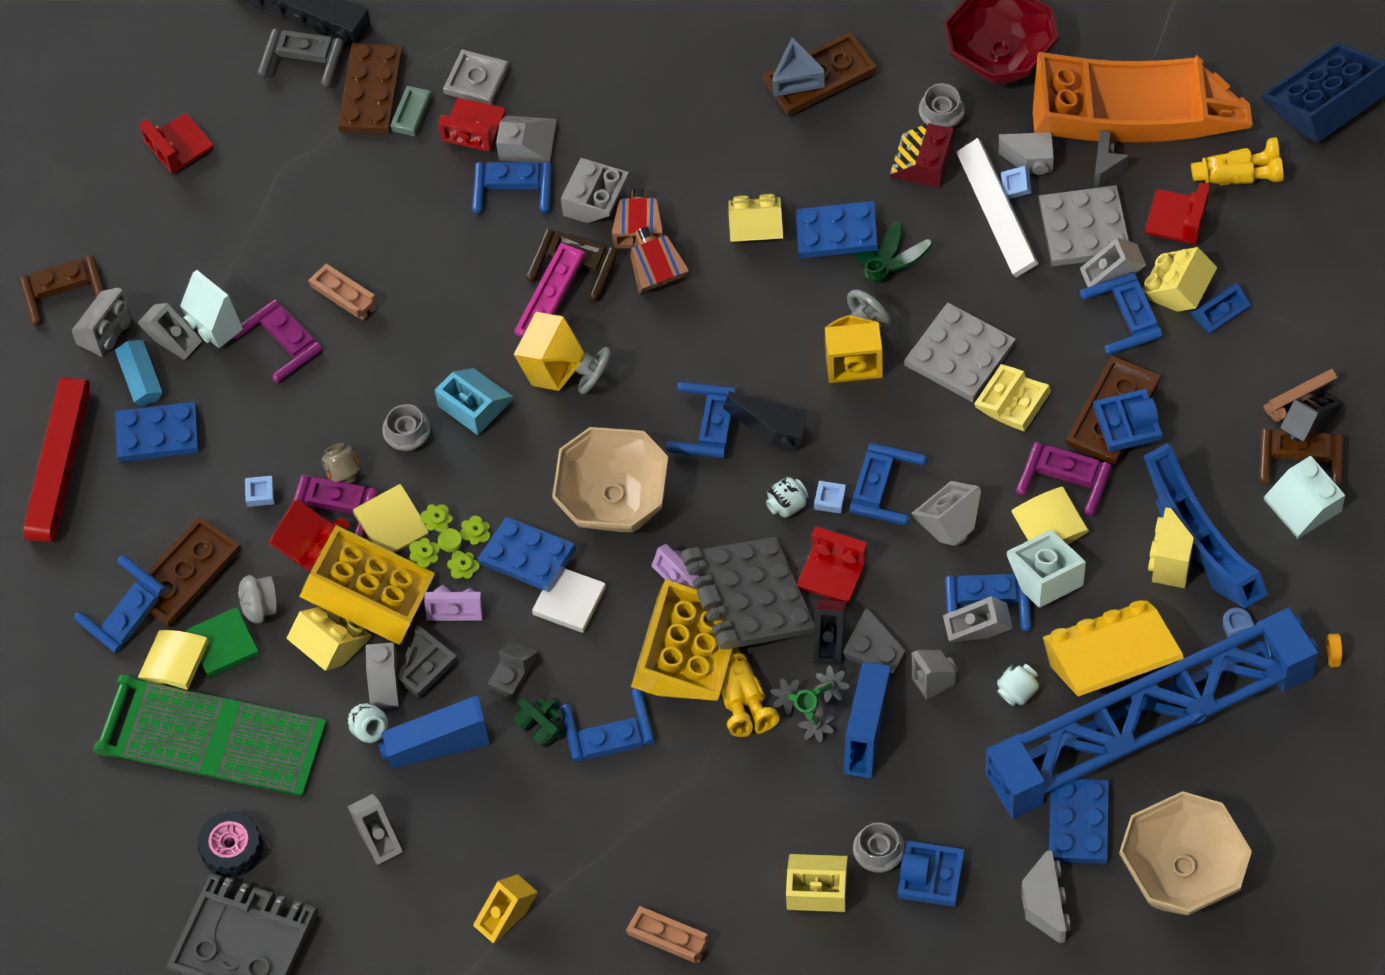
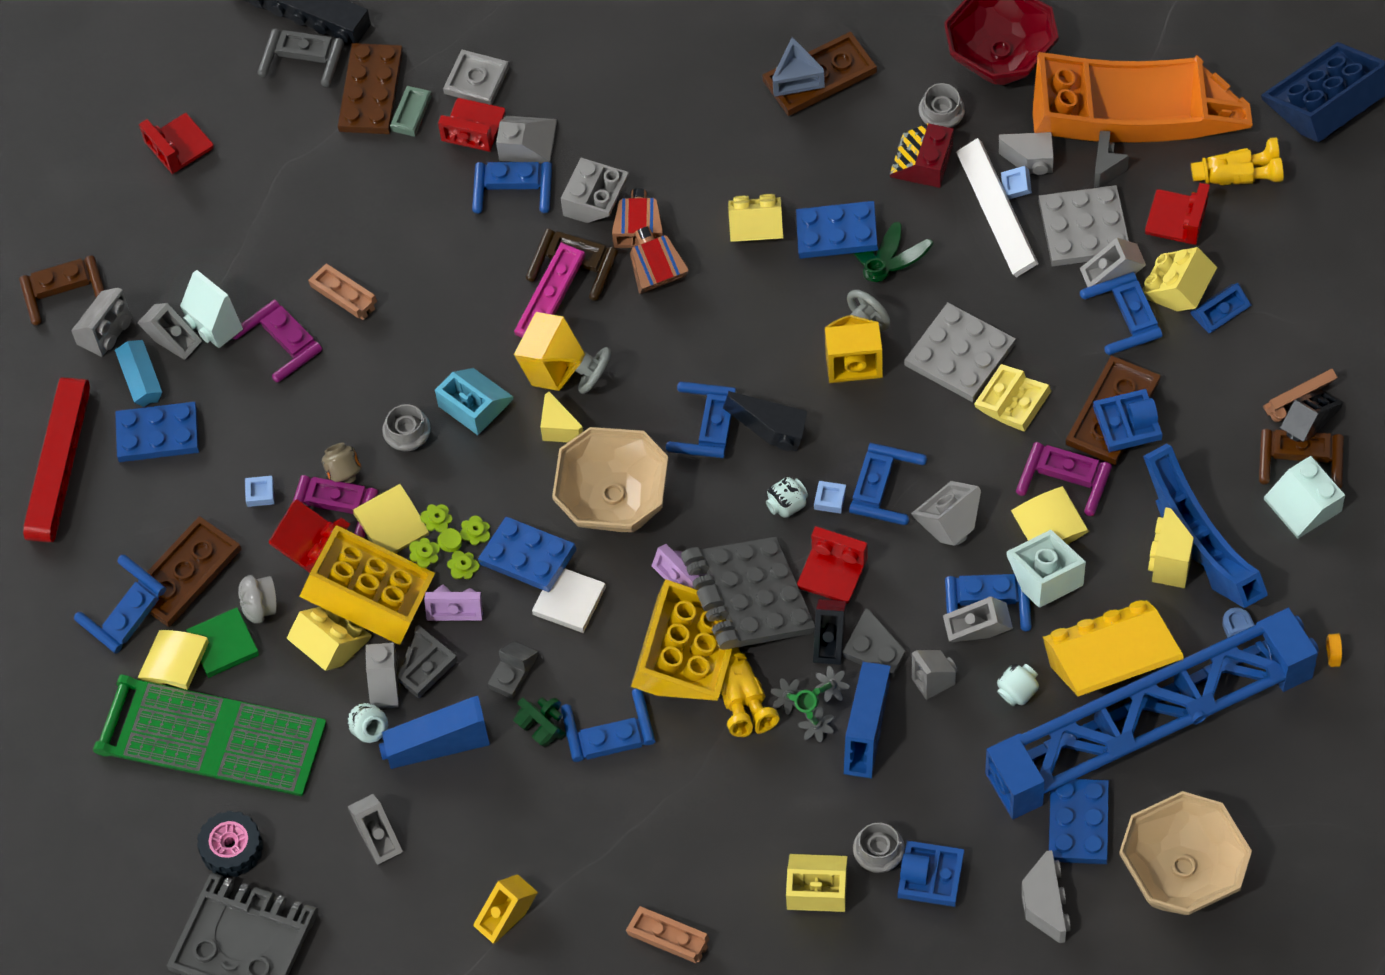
(557, 422): none -> light yellow slope

